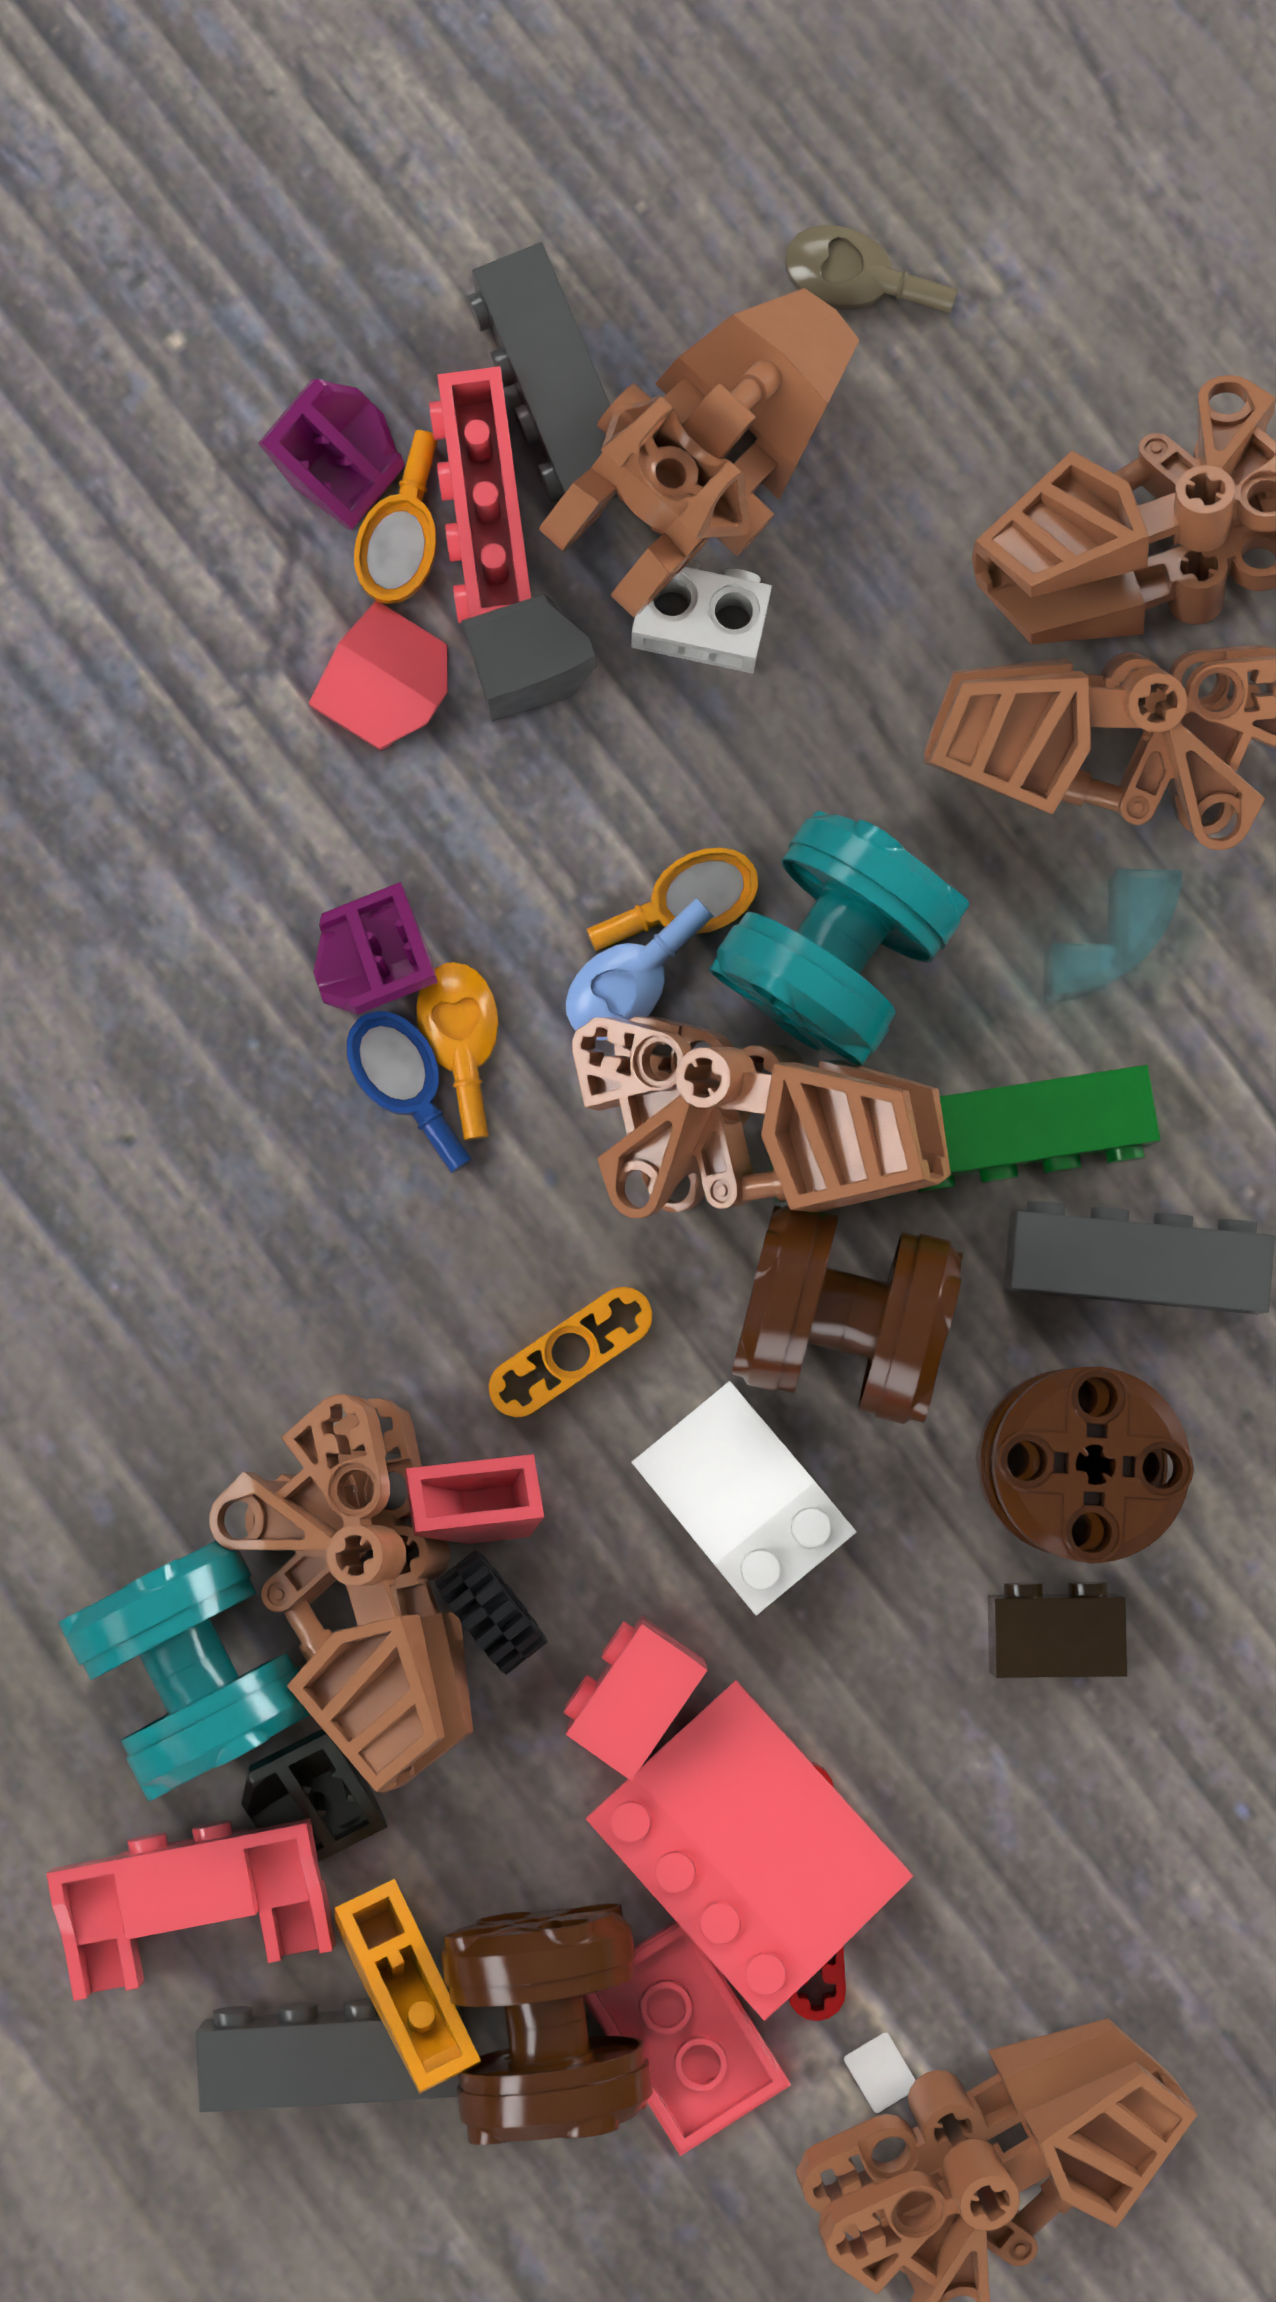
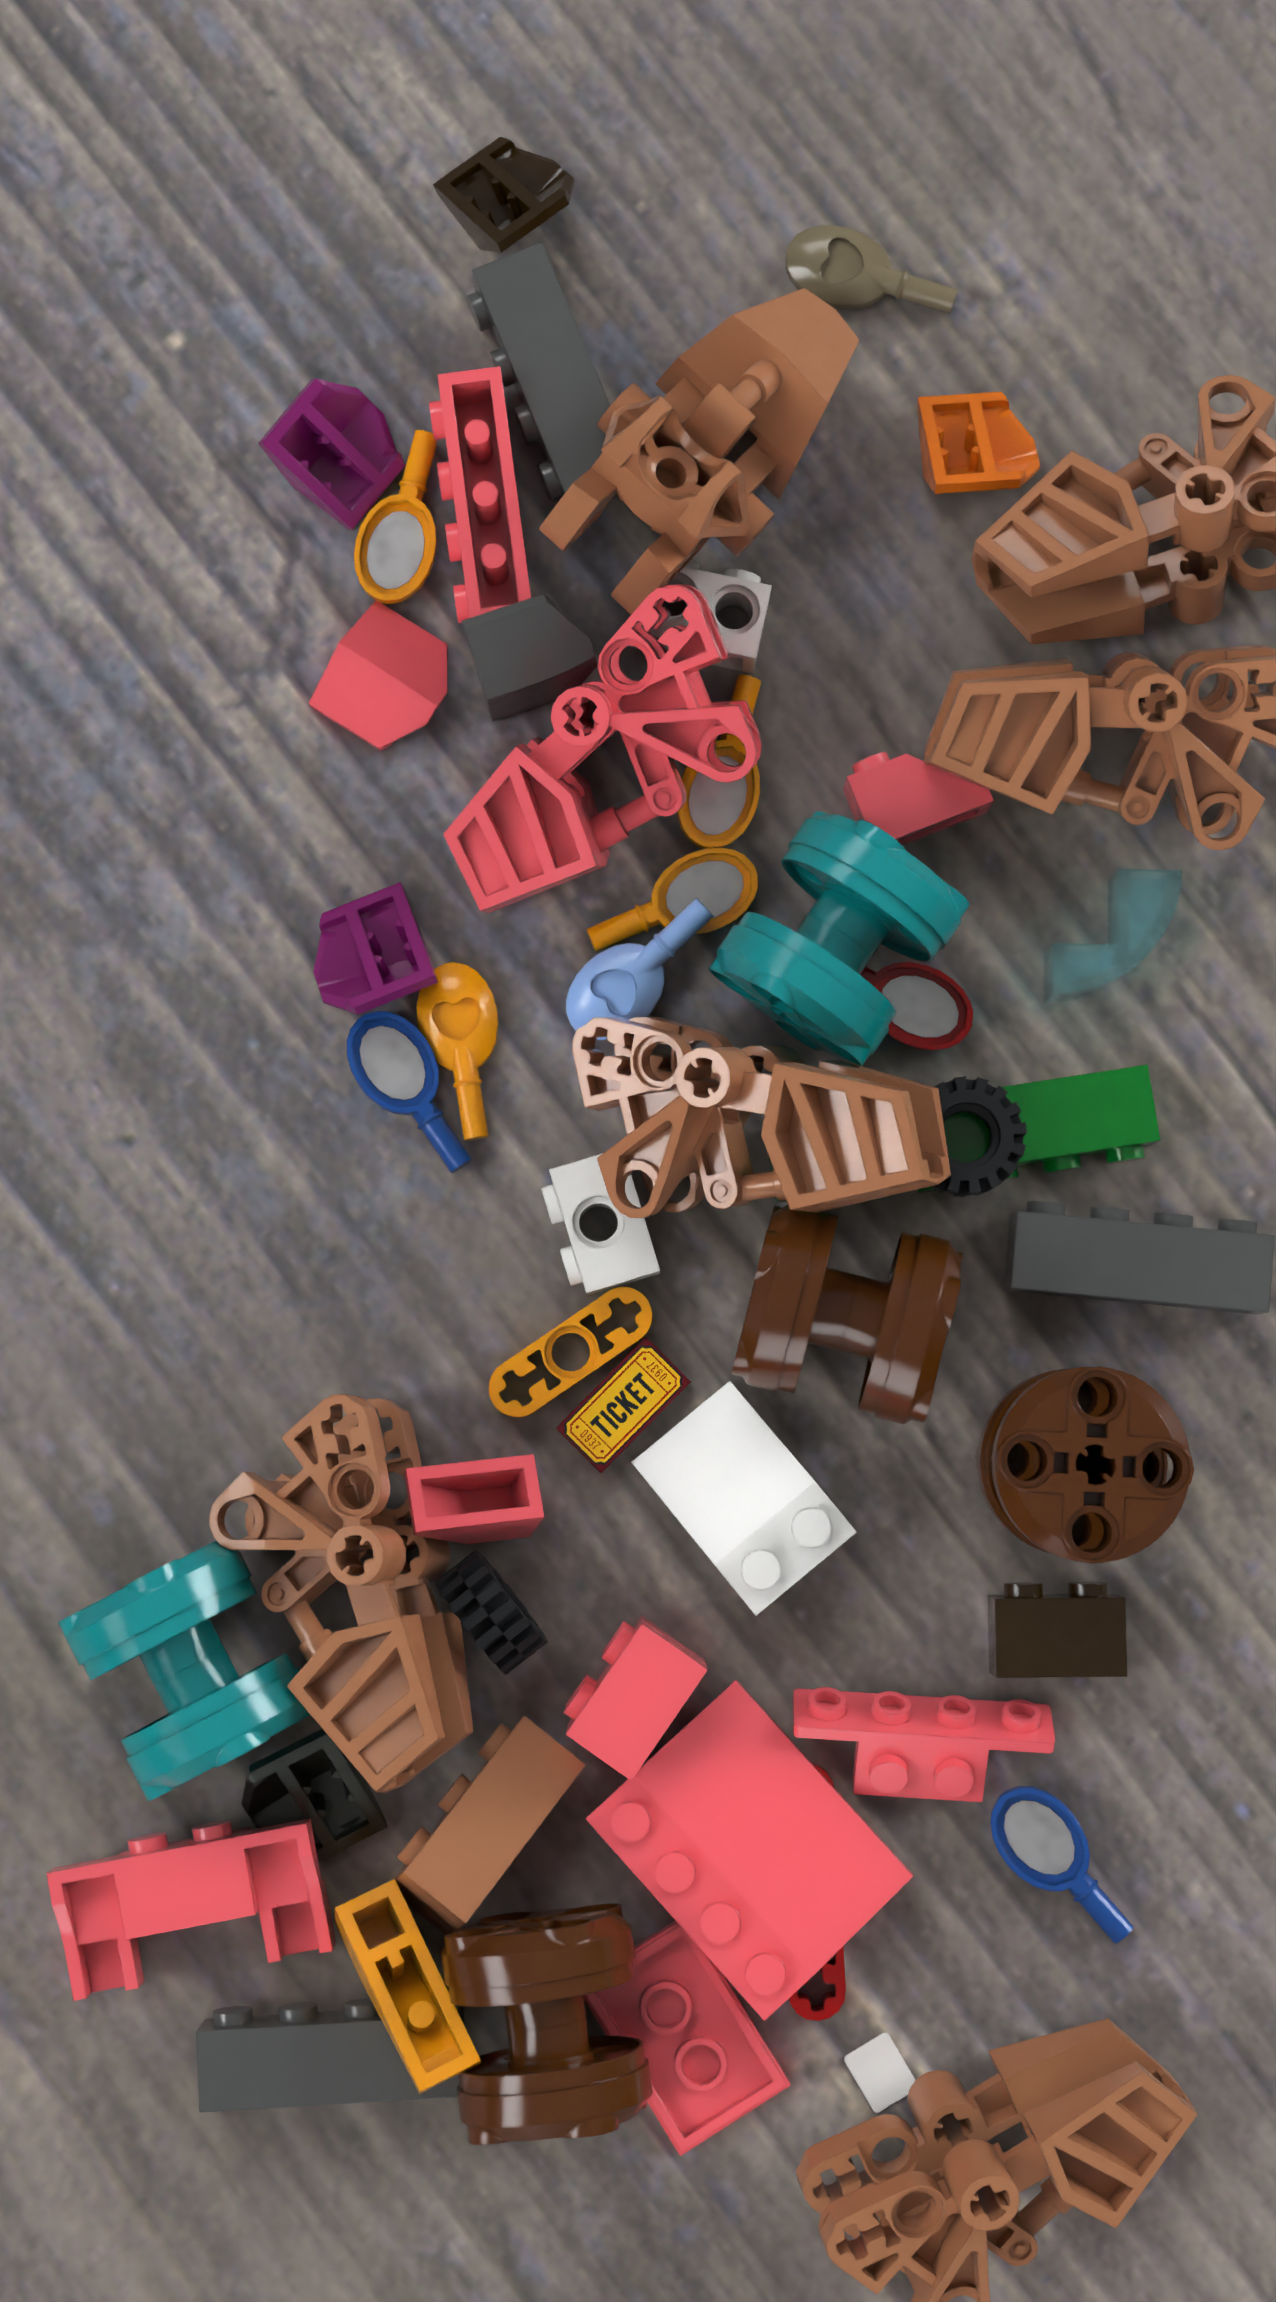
(485, 1824): none -> nougat wedge
(504, 193): none -> dark brown slope
(538, 815): none -> coral piece
(606, 1263): none -> white brick
(623, 1405): none -> tile
(717, 810): none -> piece
(911, 797): none -> coral slope
(921, 1742): none -> coral bracket
(927, 1002): none -> piece
(973, 443): none -> orange slope
(1005, 1135): none -> black tyre
(1051, 1852): none -> blue piece

